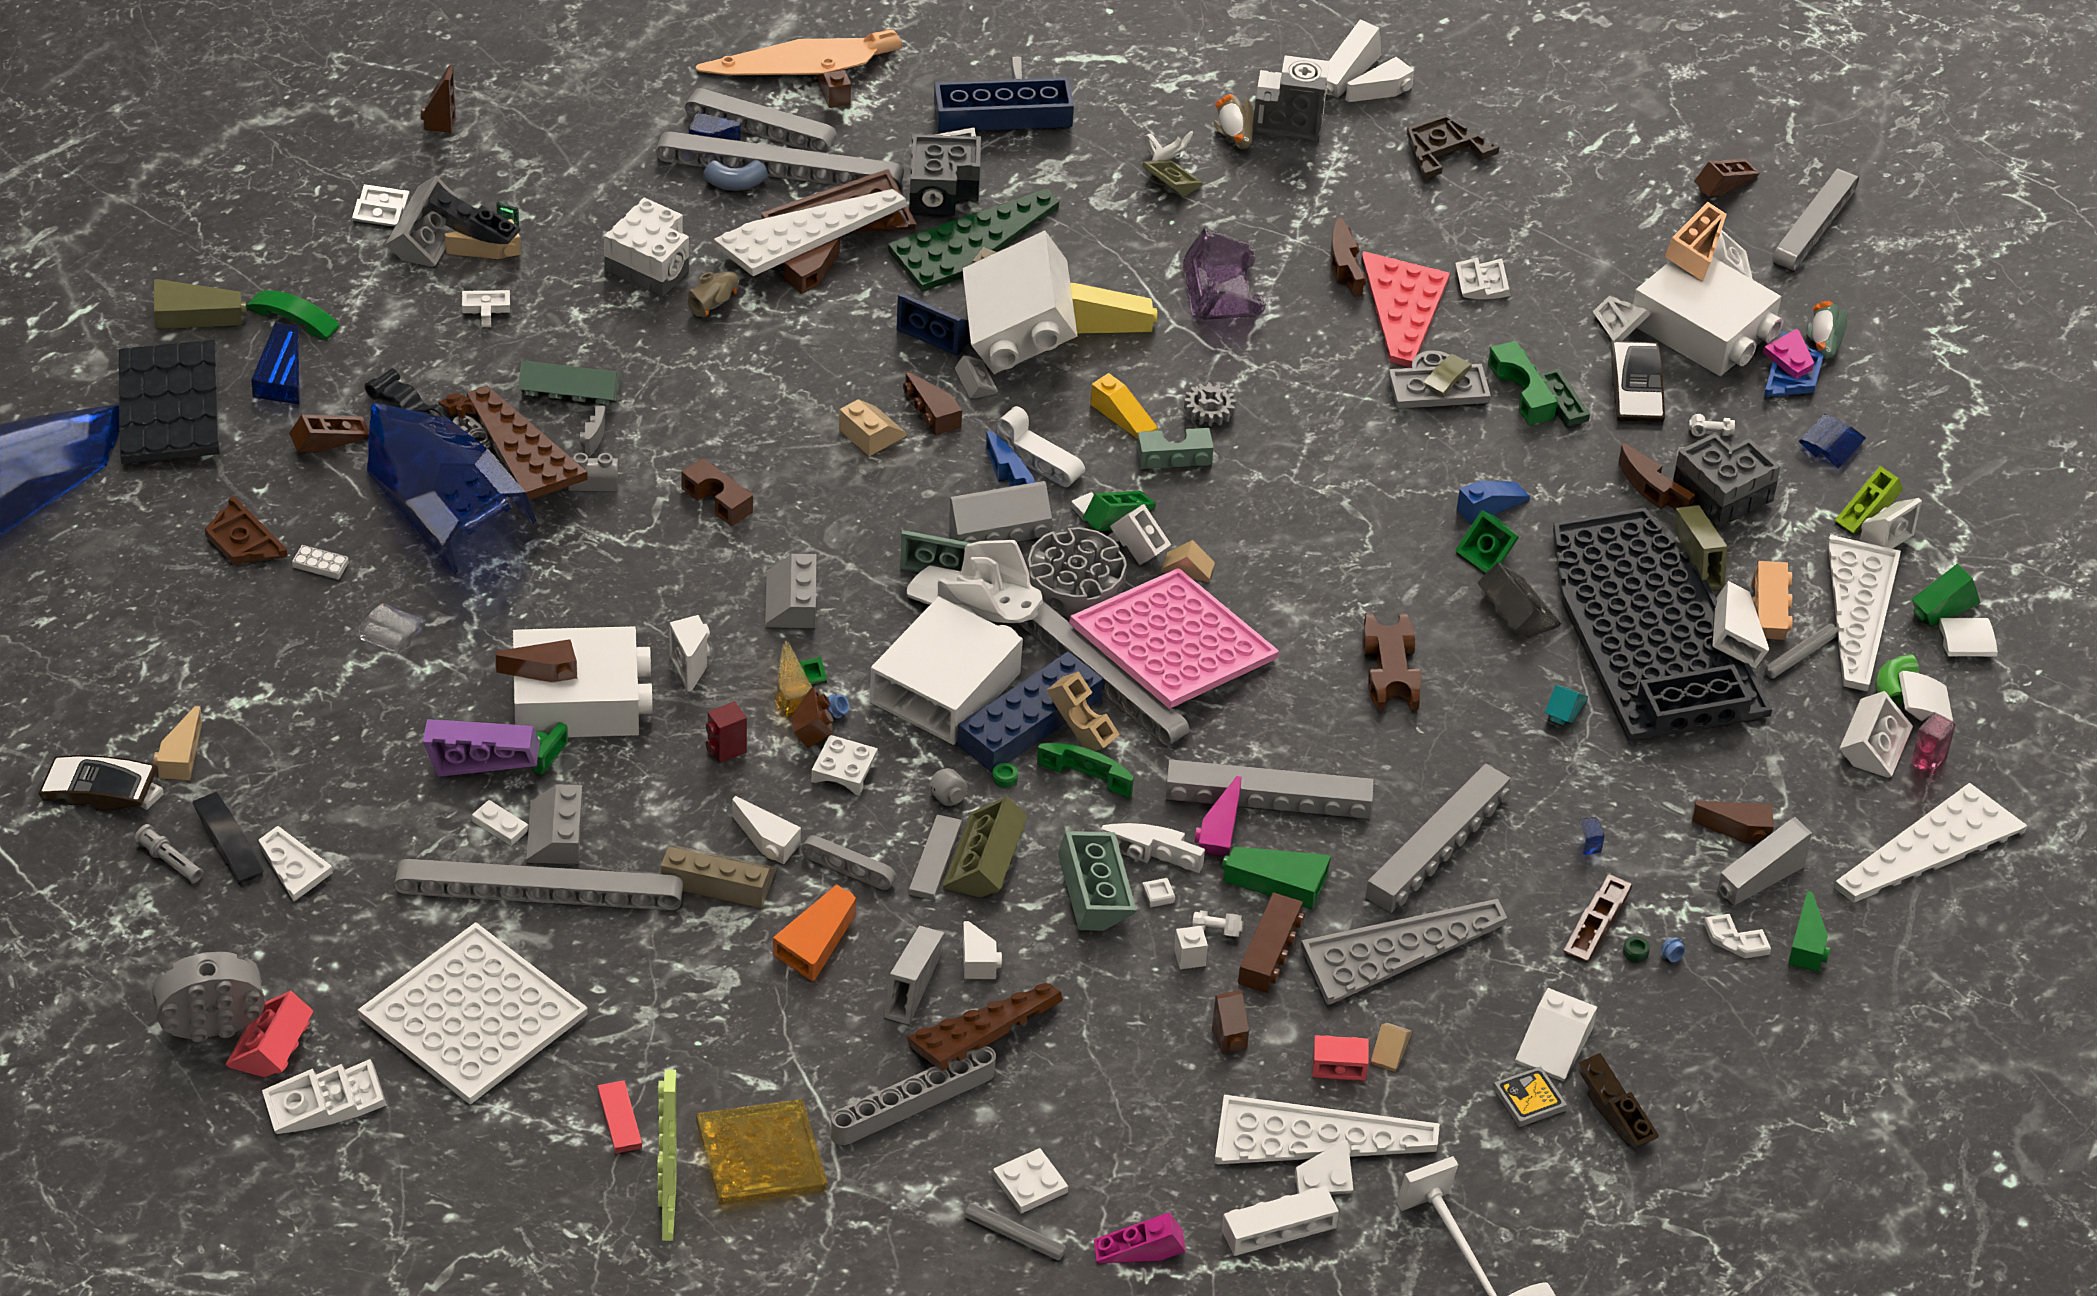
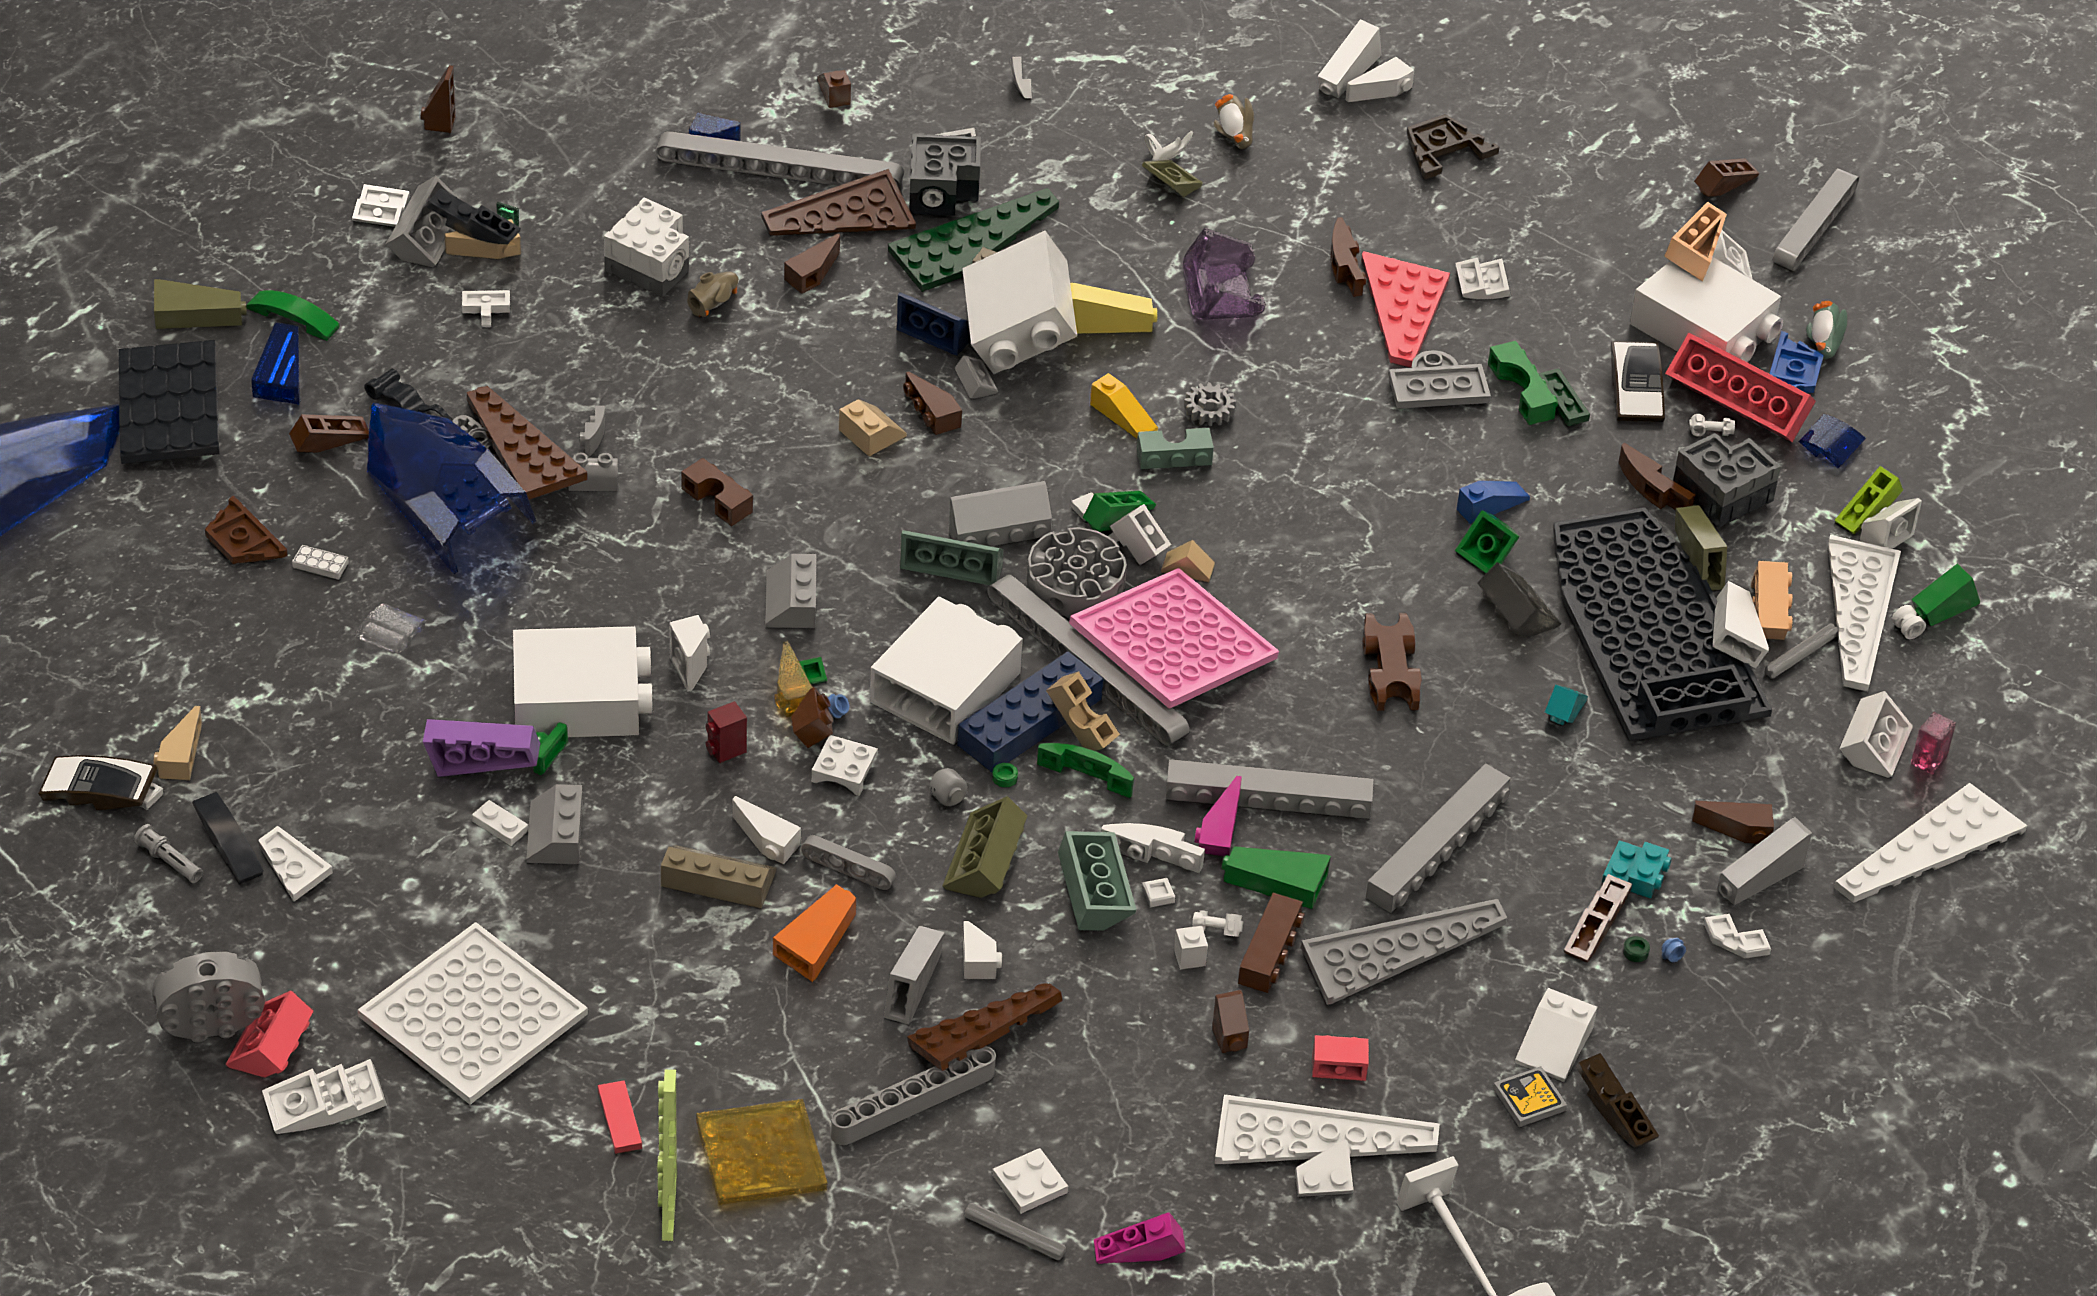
(457, 404): reddish brown plate -> none
(538, 884): light grey beam -> none
(541, 662): reddish brown slope -> none
(570, 381): sand green slope -> none
(735, 178): sand blue cylinder -> none
(763, 121): light grey beam -> none
(782, 237): white wing -> none
(806, 56): light nougat wing -> none
(935, 857): light grey tile -> none
(990, 583): white piece -> none
(1003, 104): dark blue brick -> none
(1006, 462): blue slope -> none
(1037, 452): white beam -> none
(1280, 1220): white brick -> none
(1292, 100): dark grey piece -> none
(1390, 1046): tan slope -> none
(1446, 374): olive slope -> none
(1594, 835): clear blue slope -> none
(1619, 317): white wing -> none
(1639, 866): none -> teal plate
(1740, 387): none -> coral brick
(1790, 354): dark pink wing -> none
(1810, 938): green slope -> none
(1888, 676): bright green cylinder -> none
(1909, 622): none -> white wheel
(1924, 695): white slope -> none
(1968, 637): white slope -> none

